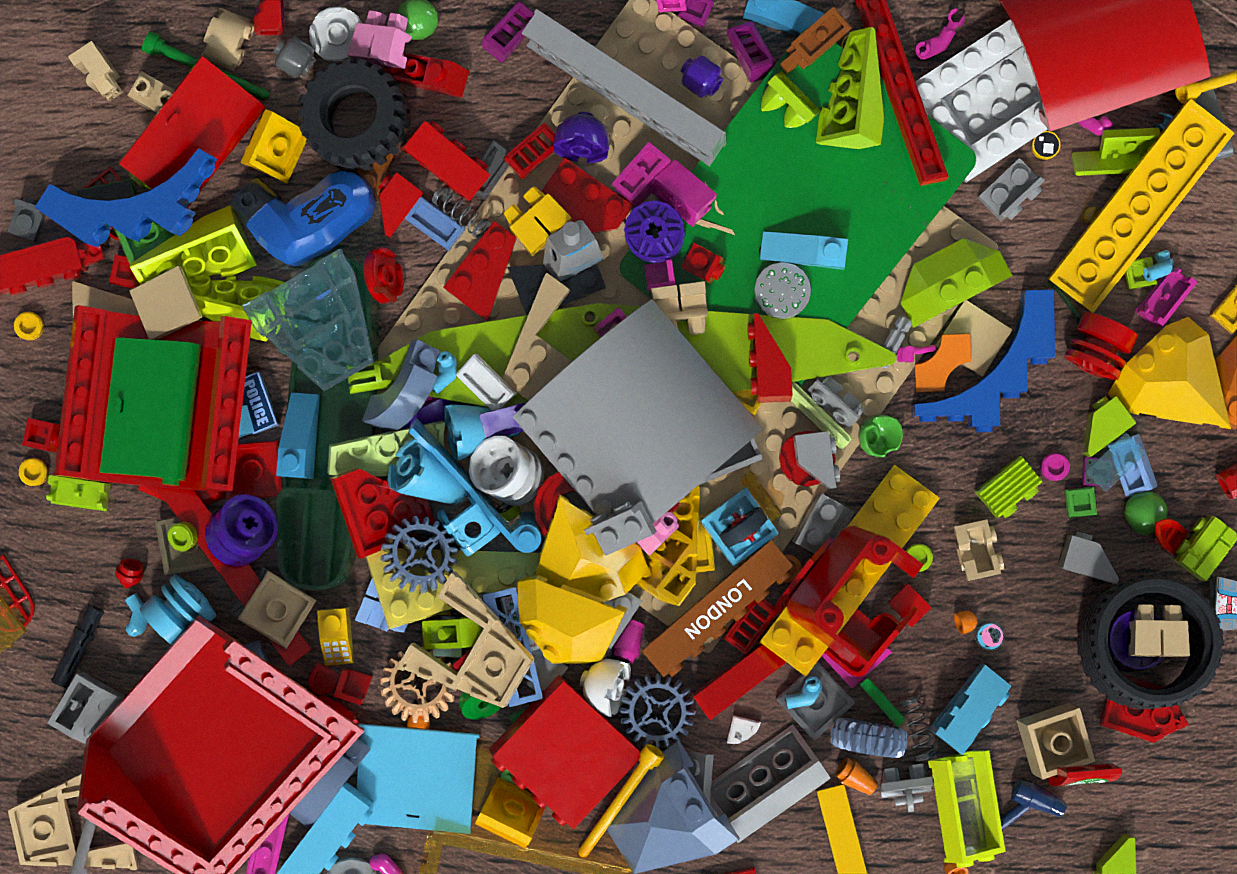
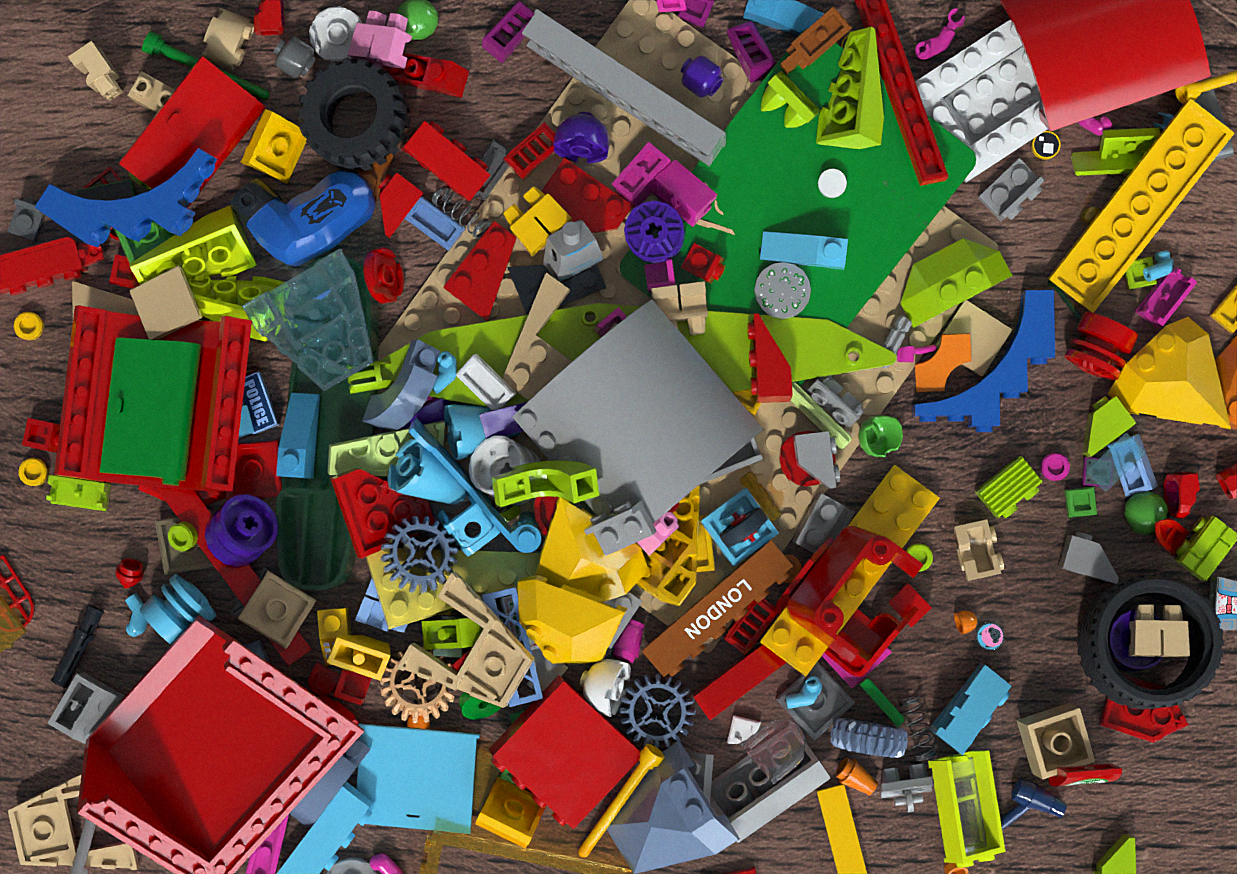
(360, 655): none -> yellow slope
(554, 478): none -> lime arch
(776, 748): none -> clear tile
(832, 183): none -> white tile
(1181, 492): none -> red rock

